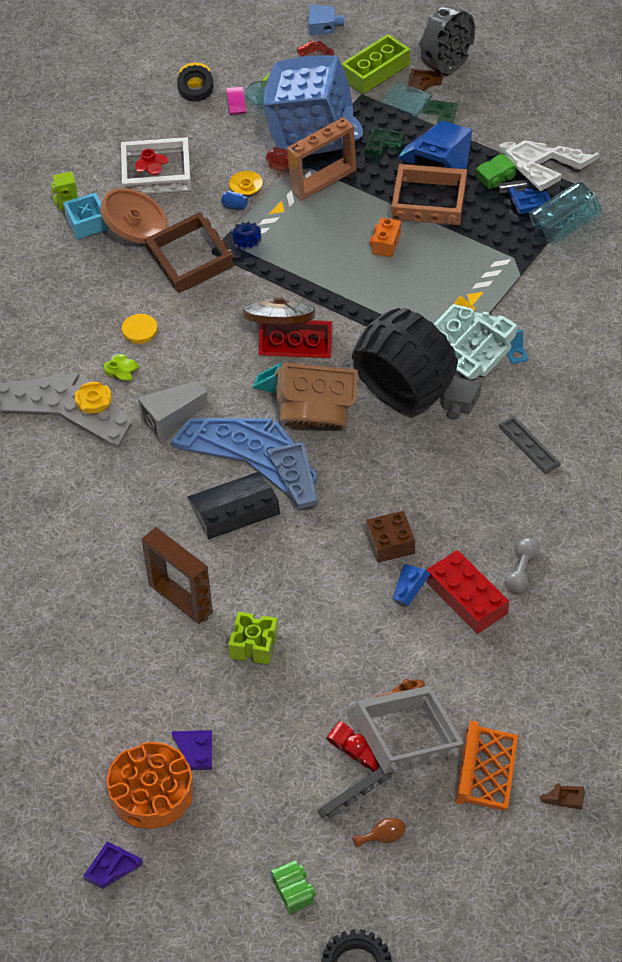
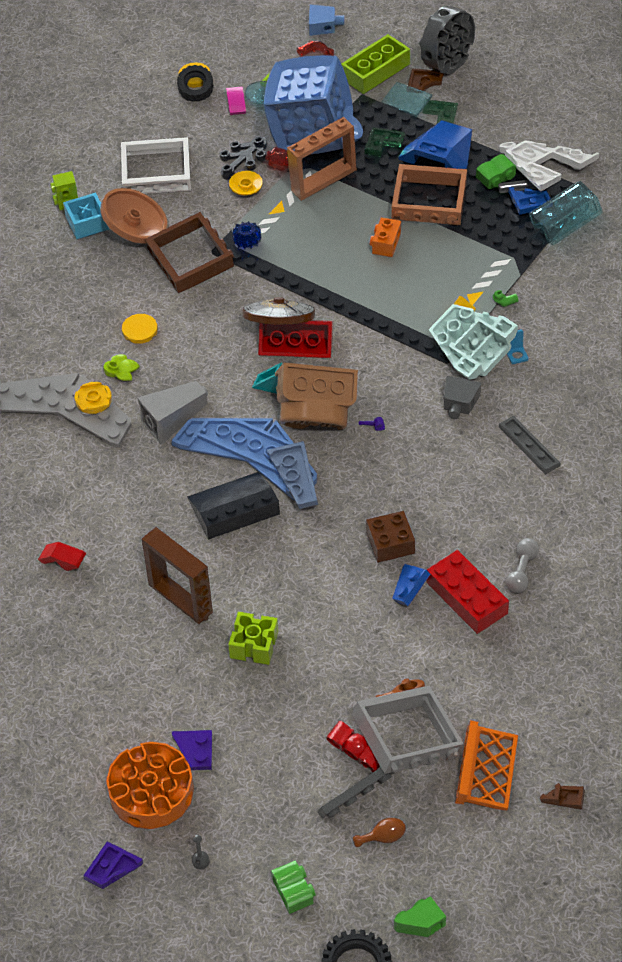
(65, 555): none -> red slope
(151, 162): red plate -> none
(200, 856): none -> dark grey hinge
(234, 200): blue brick -> none
(257, 144): none -> black plant
(378, 423): none -> dark purple hand
(405, 360): black tyre -> none
(420, 920): none -> bright green slope
(504, 300): none -> bright green arm

